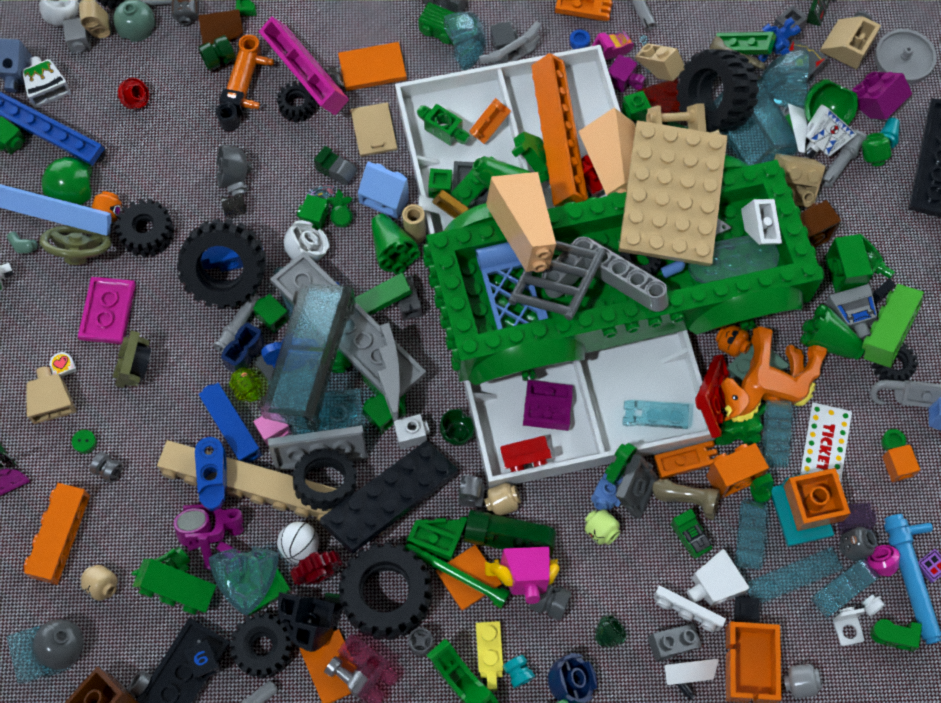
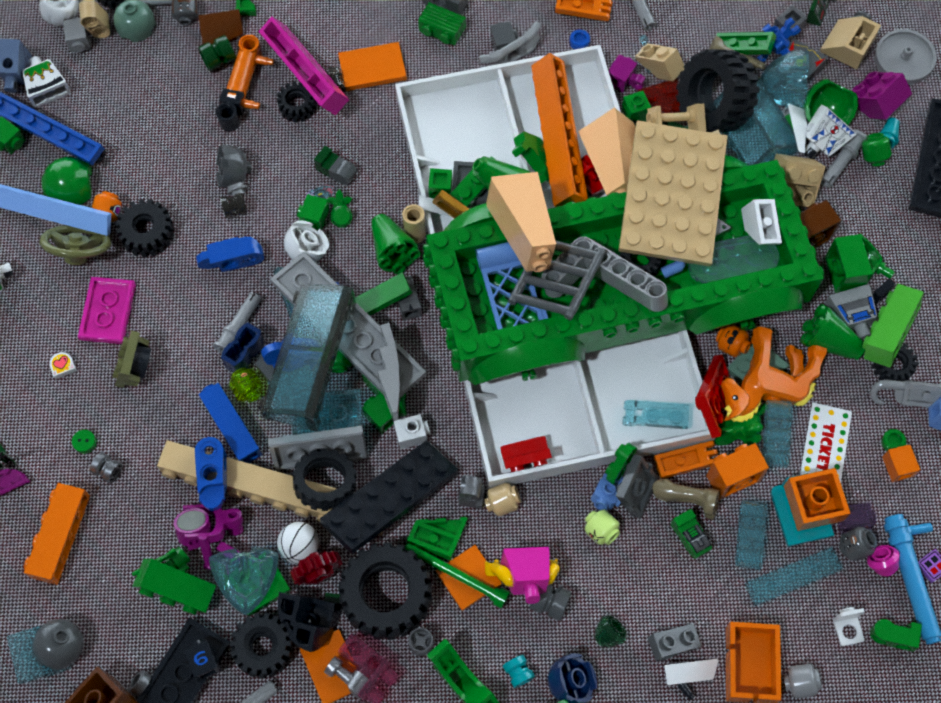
(22, 245): sand green arm -> none
(48, 397): tan torso -> none
(99, 582): tan head -> none
(133, 93): red plate -> none
(213, 290): black tyre -> none
(271, 313): green brick -> none
(271, 429): bright pink brick -> none
(373, 129): tan container -> none
(383, 190): light blue slope -> none
(446, 133): green piece -> none
(456, 427): dark green hair -> none
(467, 36): clear light blue brick -> none
(489, 121): orange hinge -> none
(489, 652): light yellow hinge -> none
(506, 532): dark green beam -> none
(547, 405): magenta slope -> none
(614, 44): dark pink leg -> none
(688, 610): white tile -> none
(717, 581): white torso -> none
(747, 609): black tile -> none
(761, 488): green piece -> none
(844, 588): clear light blue beam -> none
(873, 605): white plate -> none

